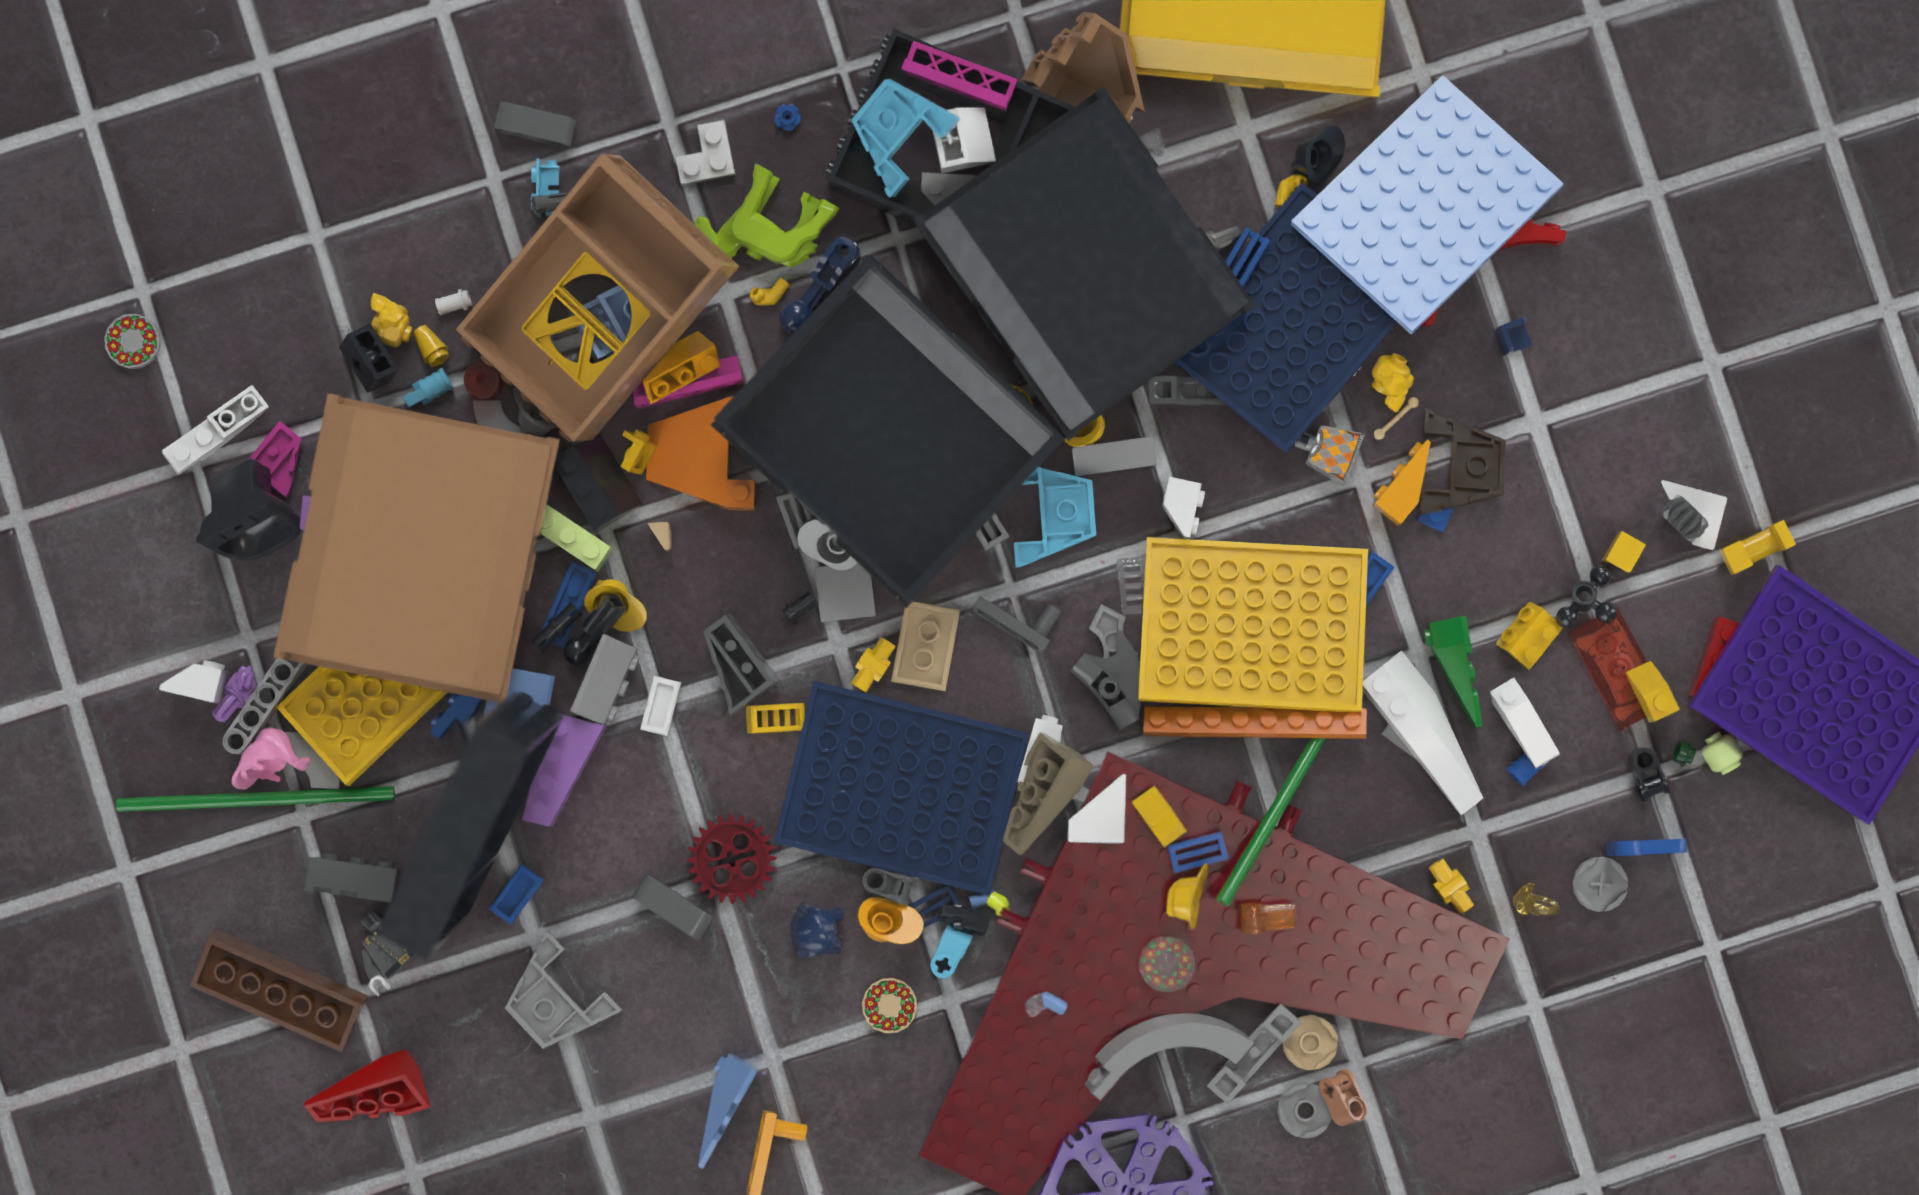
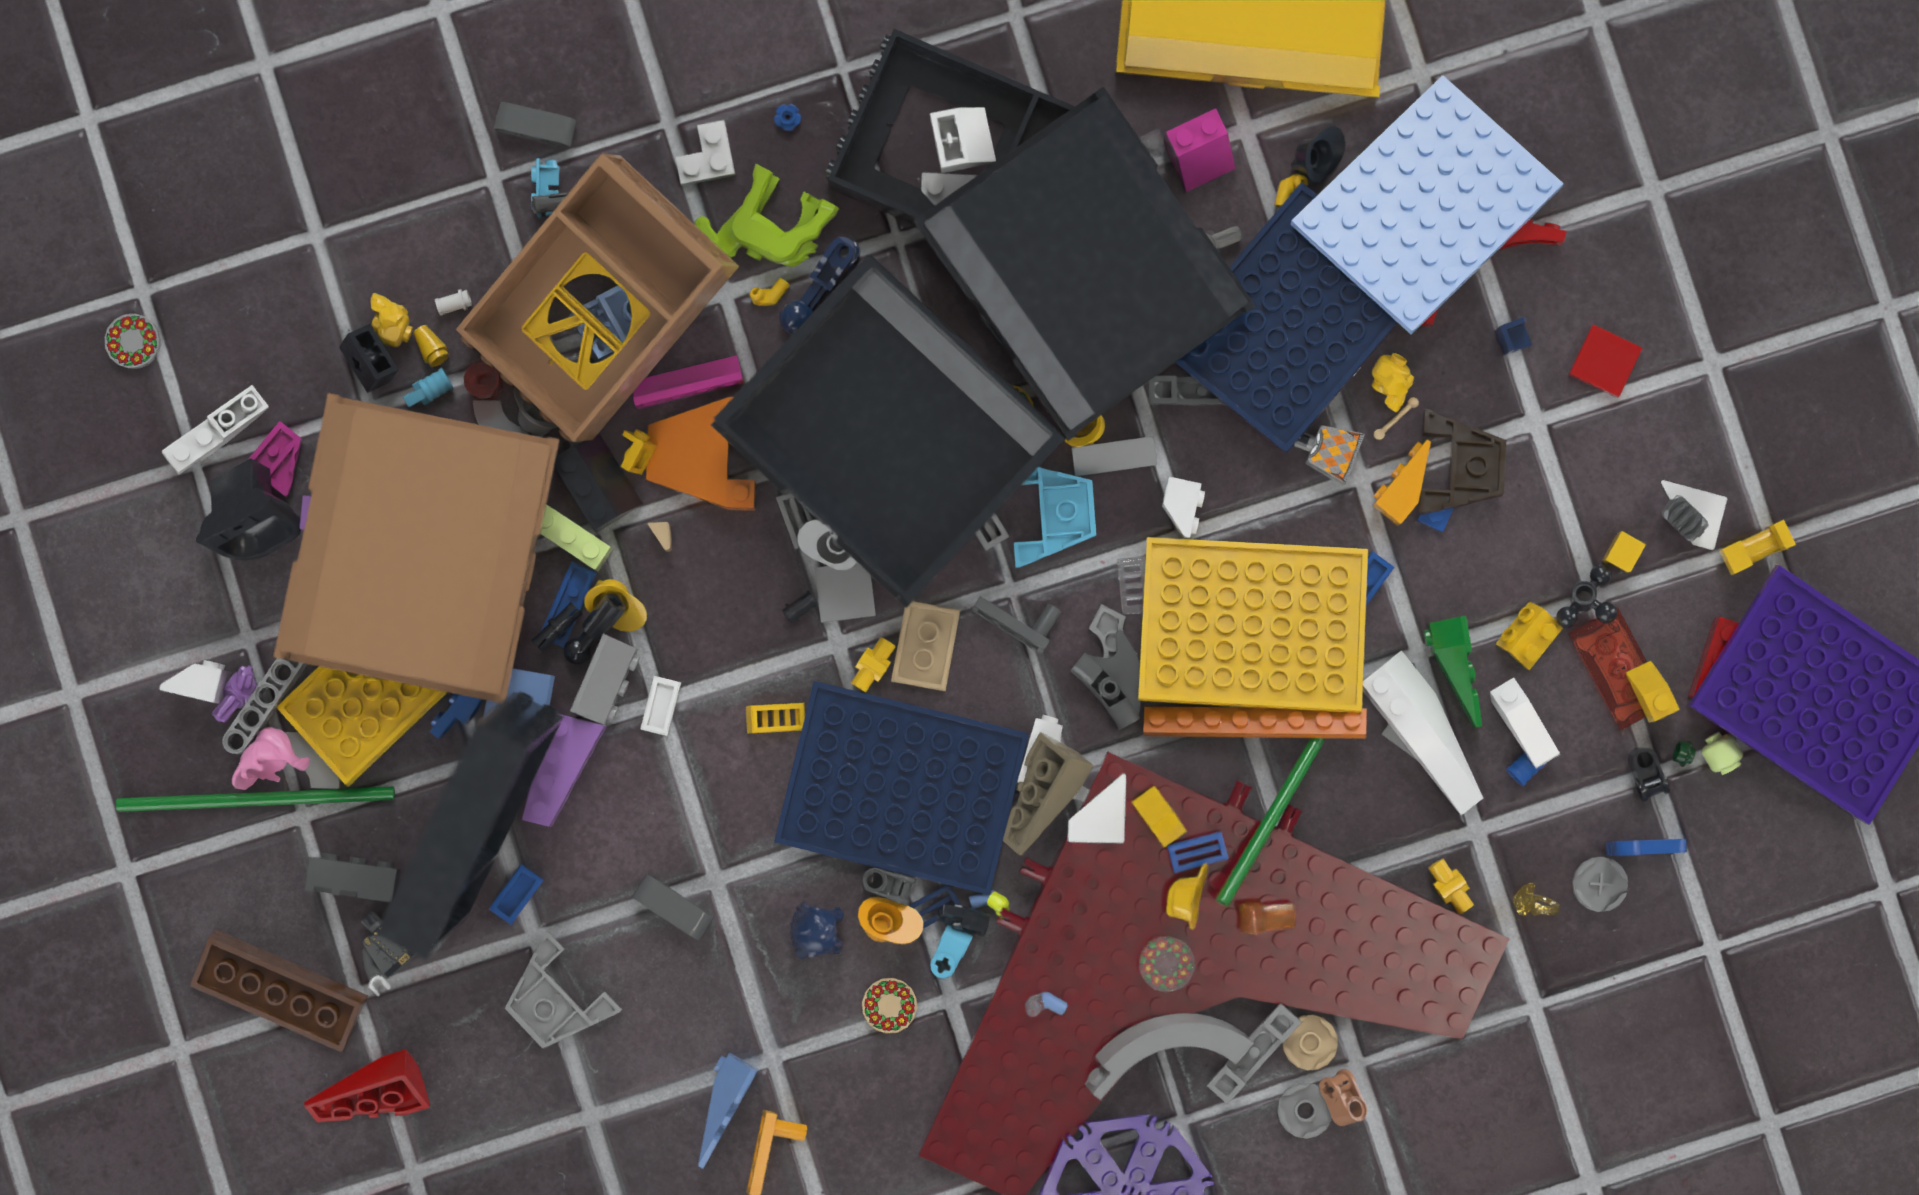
(681, 365): light orange slope -> none
(738, 662): dark grey wedge -> none
(738, 883): dark red gear -> none
(889, 121): medium azure wing -> none
(955, 84): dark pink fence -> none
(1085, 61): medium nougat panel -> none
(1199, 150): none -> dark pink slope
(1255, 237): blue tile -> none
(1605, 361): none -> red tile

